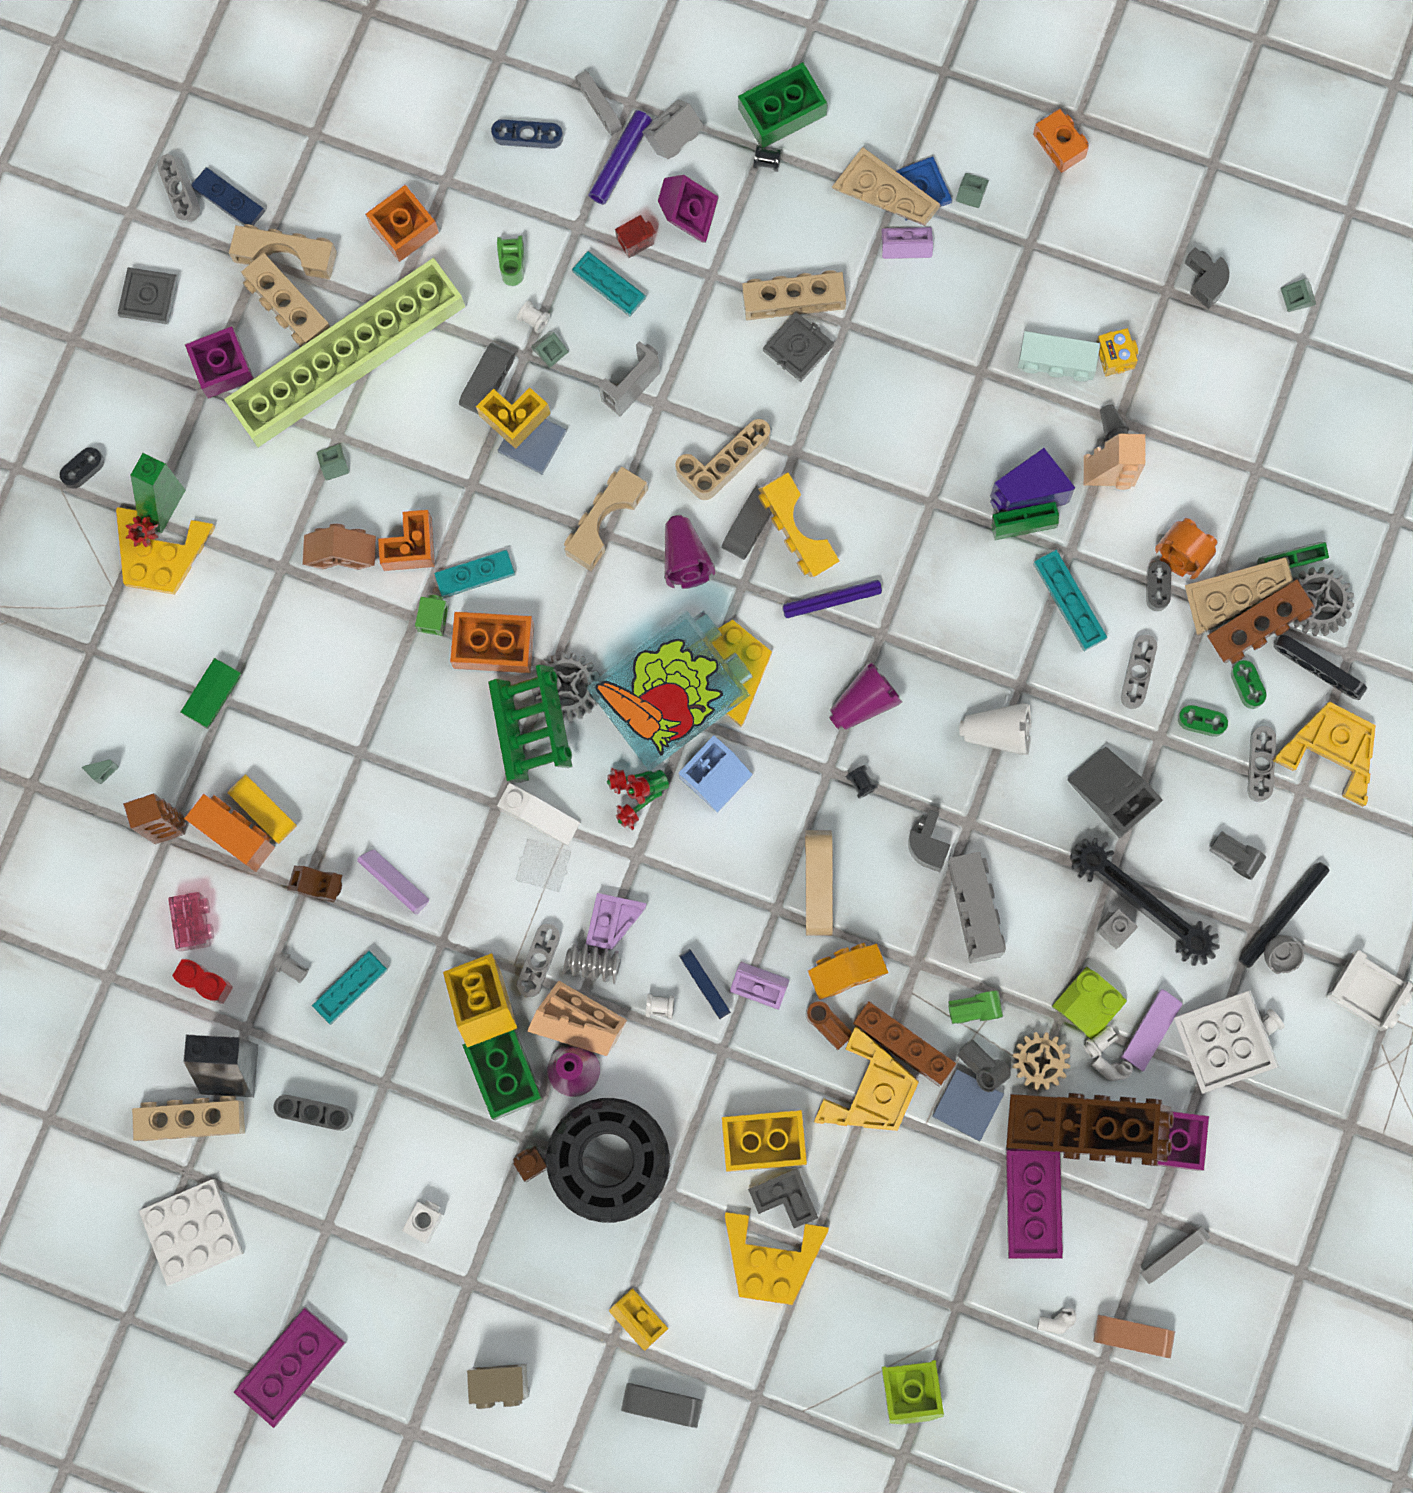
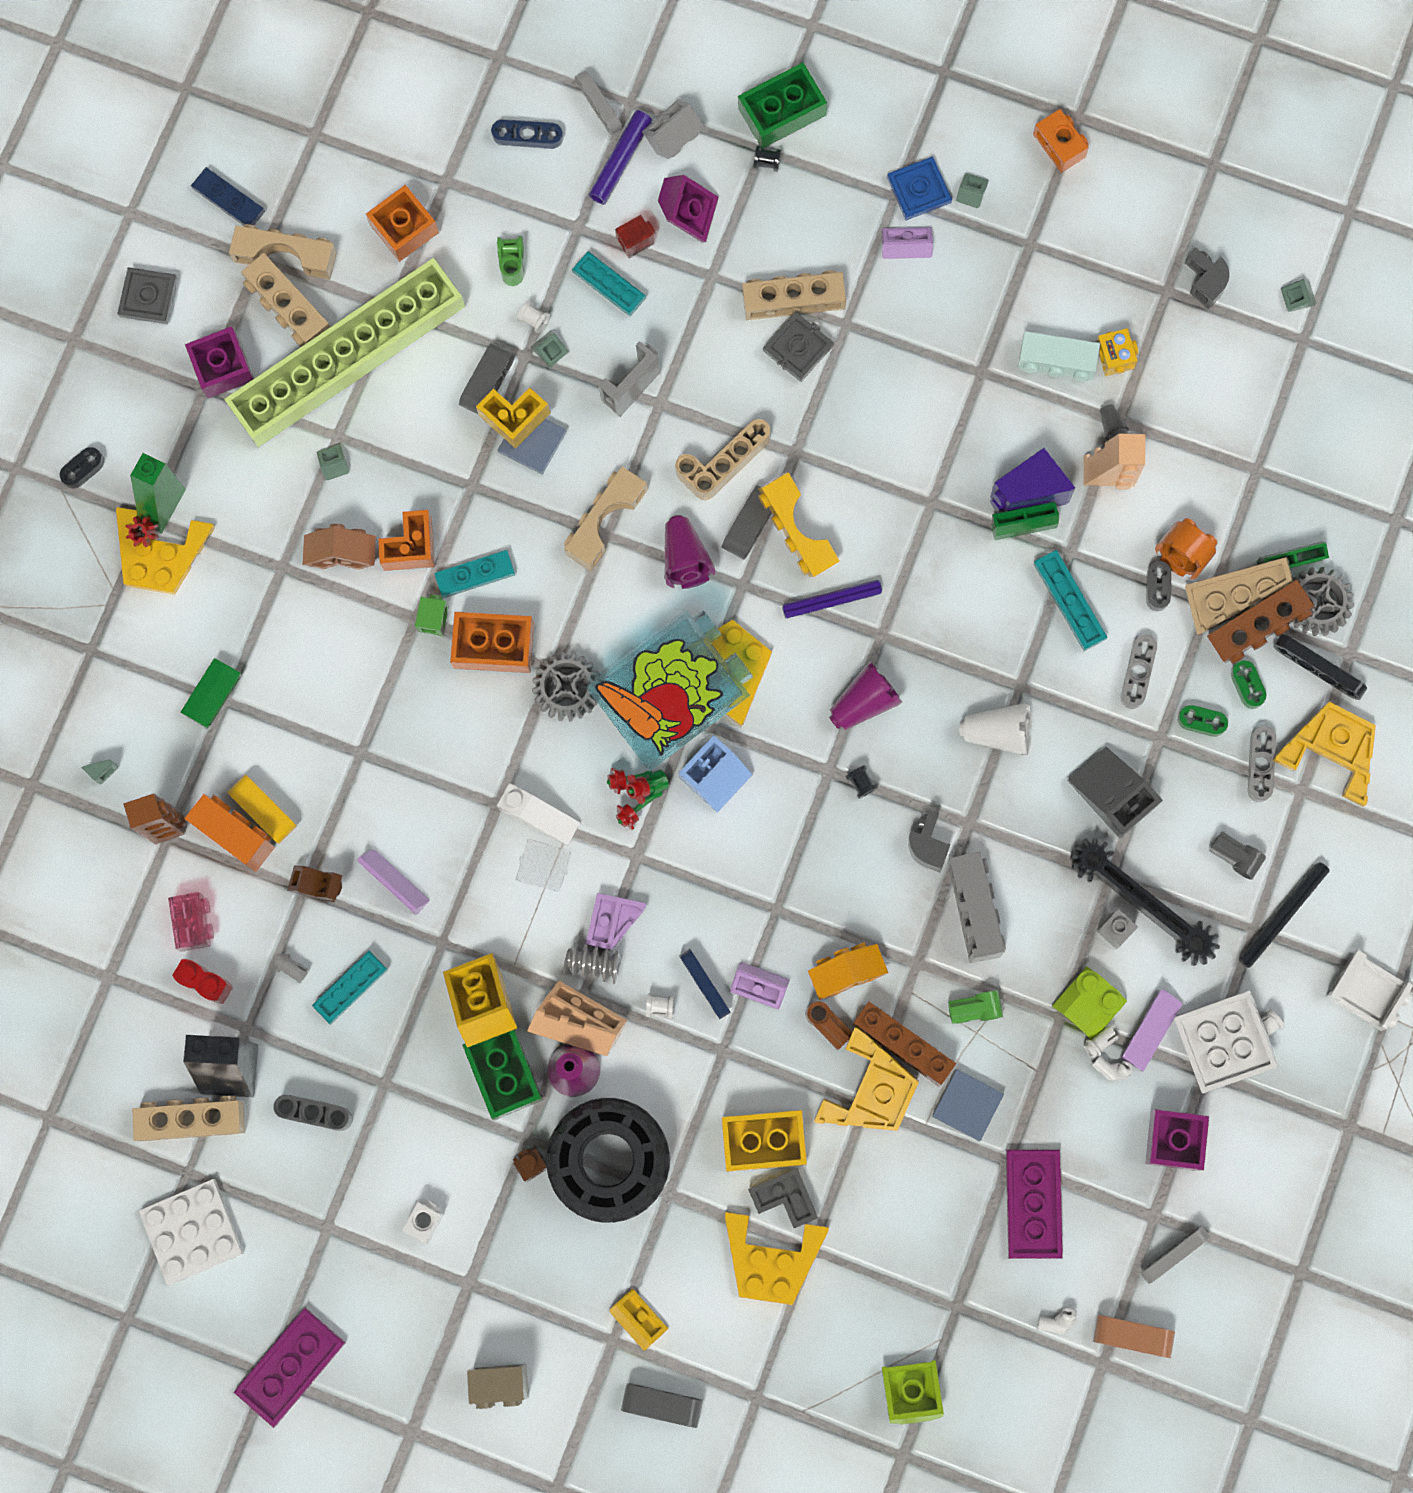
(170, 181): light grey beam -> none
(508, 728): green fence -> none
(538, 939): light grey beam -> none
(819, 883): tan beam -> none
(883, 187): tan wing -> none
(988, 1072): dark grey piece -> none
(1029, 1058): tan gear -> none
(1091, 1127): reddish brown wedge -> none
(1284, 954): light grey hair -> none

